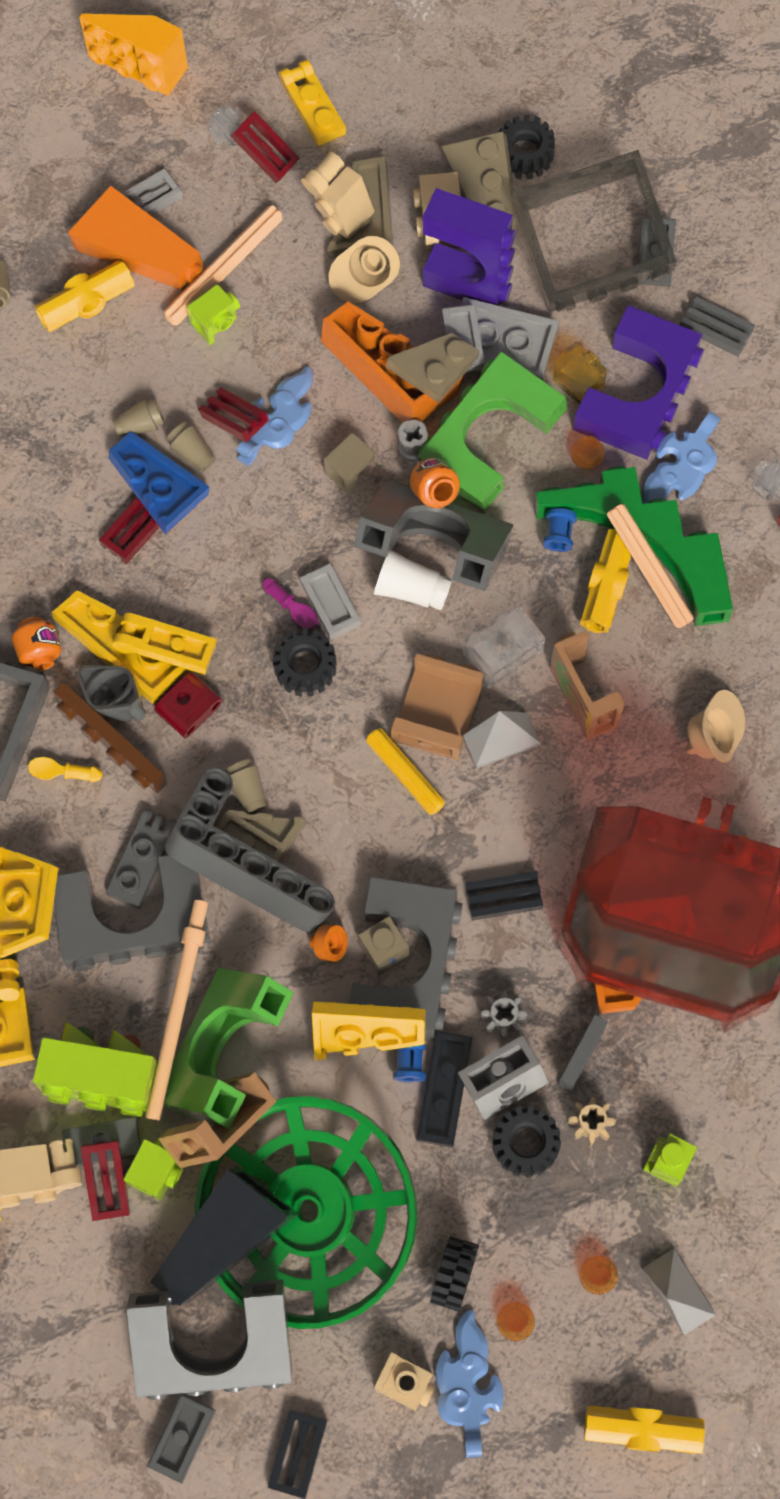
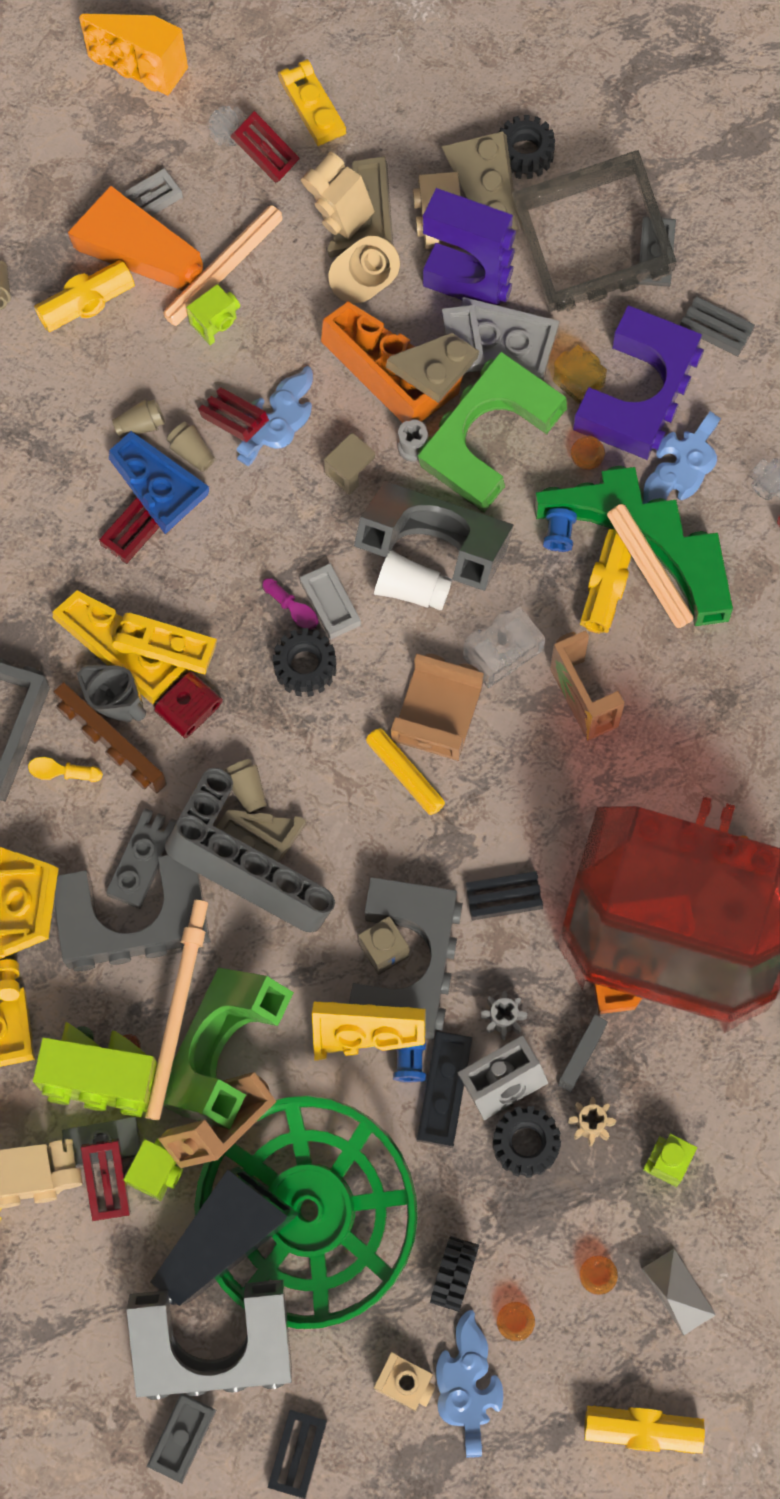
(36, 643): orange head -> none
(329, 942): orange tile -> none
(434, 483): orange head -> none
(500, 737): light grey slope -> none
(717, 728): tan piece -> none

